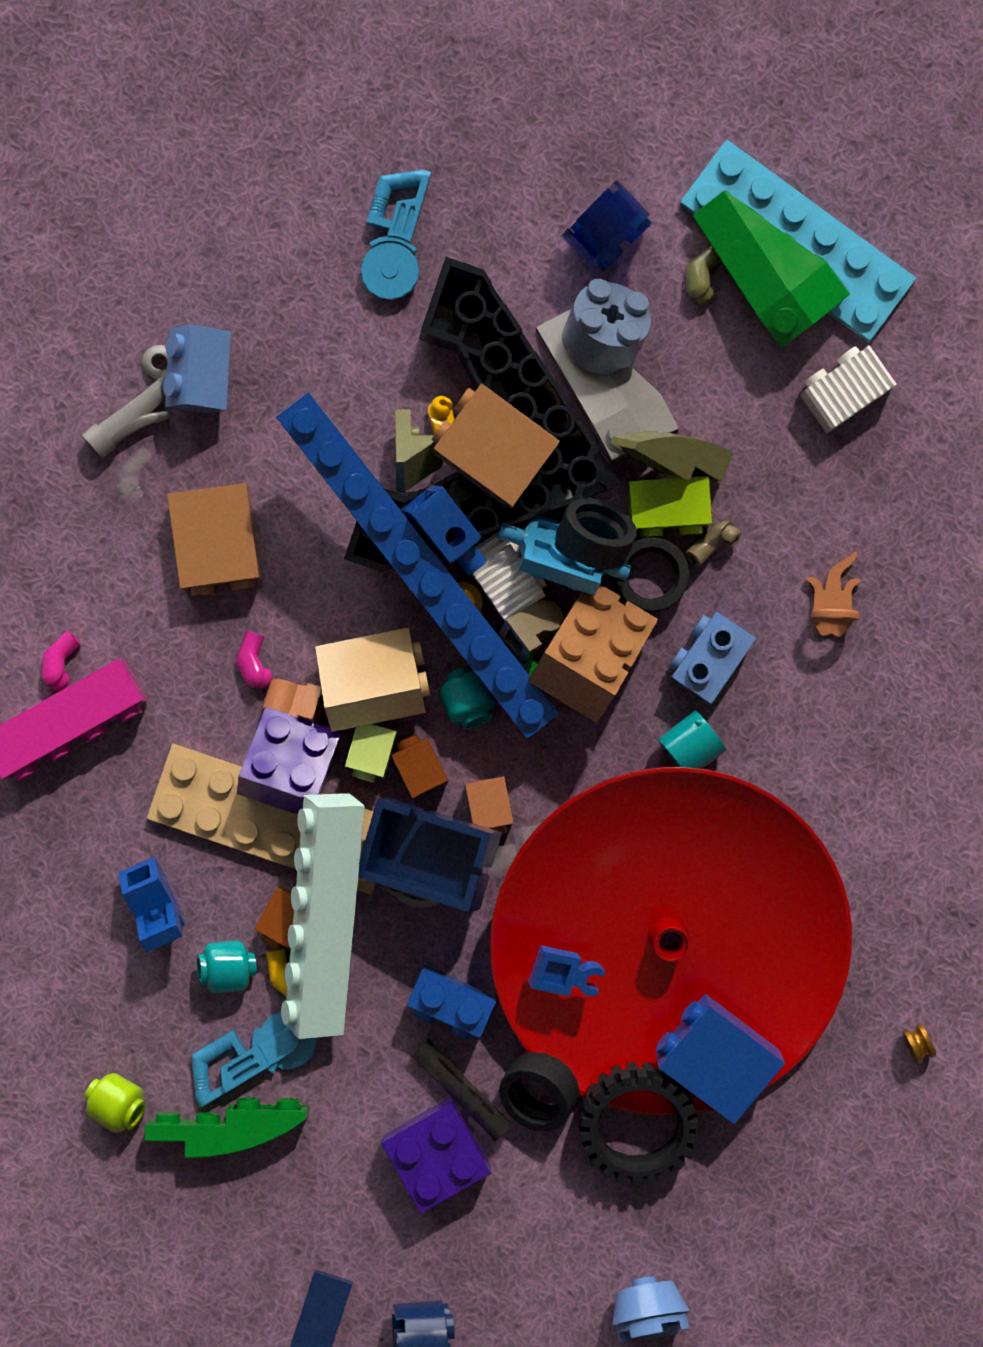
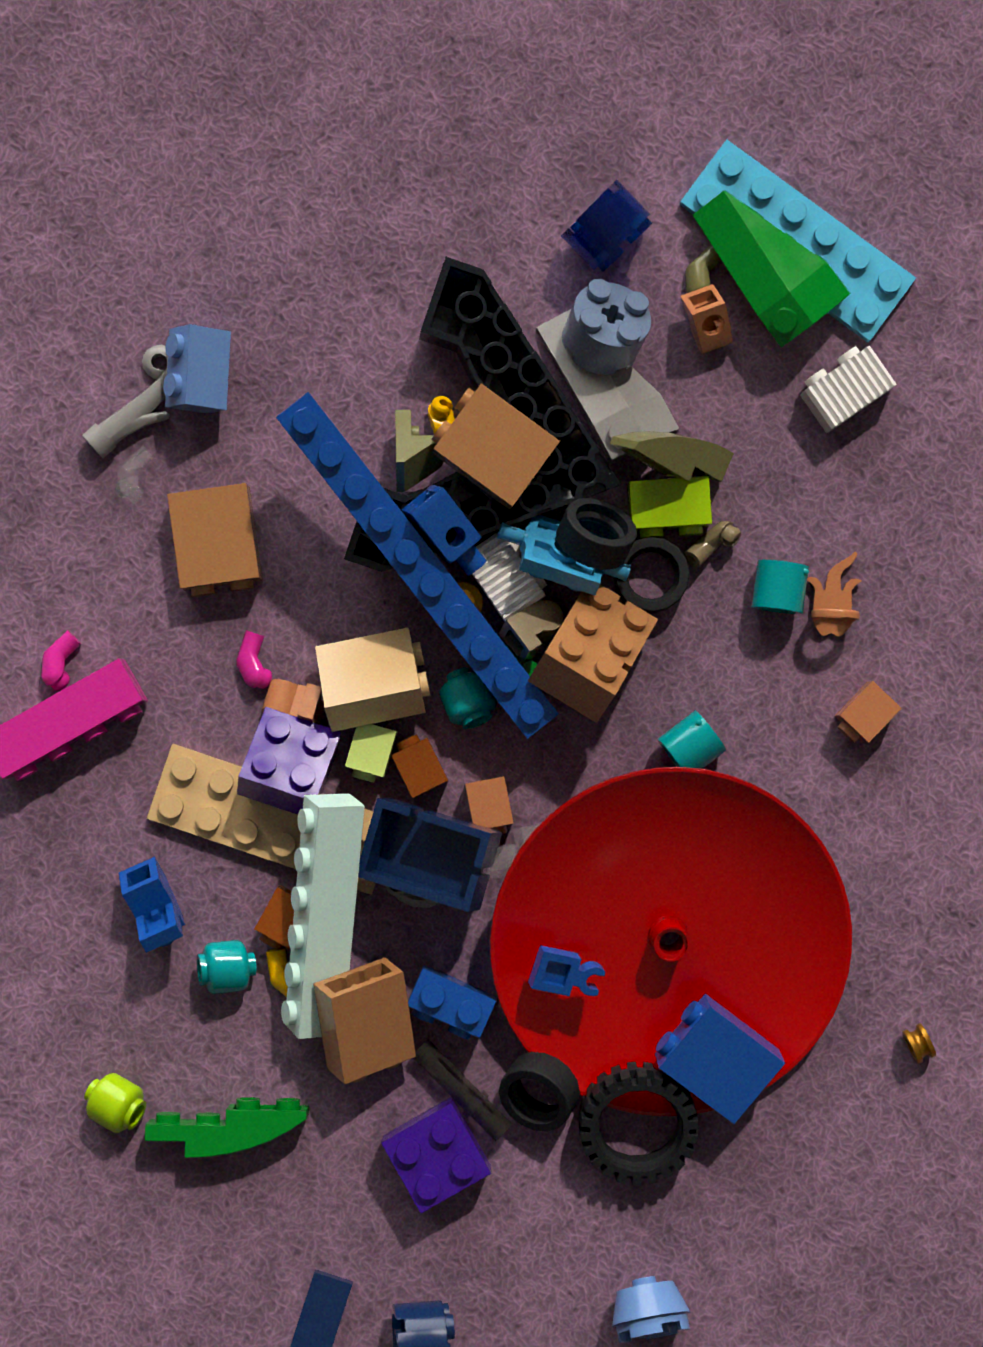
(272, 1047): dark azure piece -> none
(365, 1020): none -> medium nougat brick
(391, 266): dark azure piece -> none
(707, 318): none -> nougat leg
(711, 657): medium blue brick -> none
(780, 586): none -> teal piece
(866, 713): none -> nougat brick

